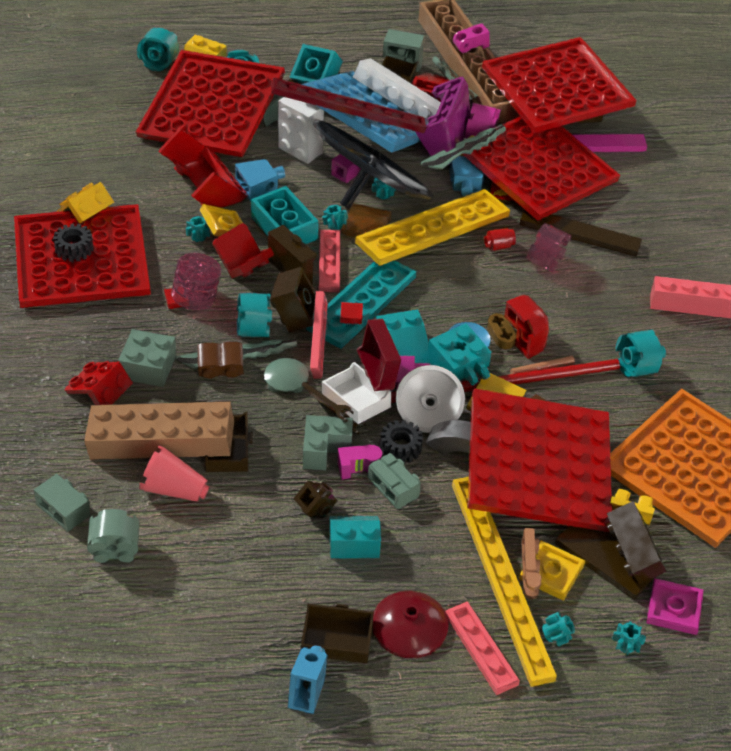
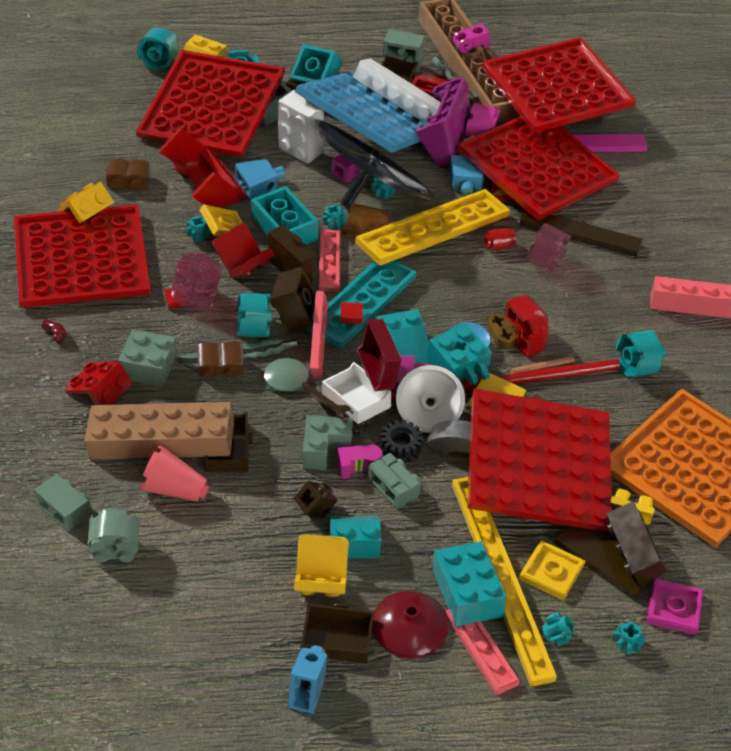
(56, 328): none -> dark red arm
(75, 250): black tyre -> none
(128, 174): none -> reddish brown brick
(321, 565): none -> yellow bracket
(348, 105): dark red tile -> none
(466, 146): sand green sword -> none
(469, 583): none -> teal brick
(530, 564): nougat hinge -> none

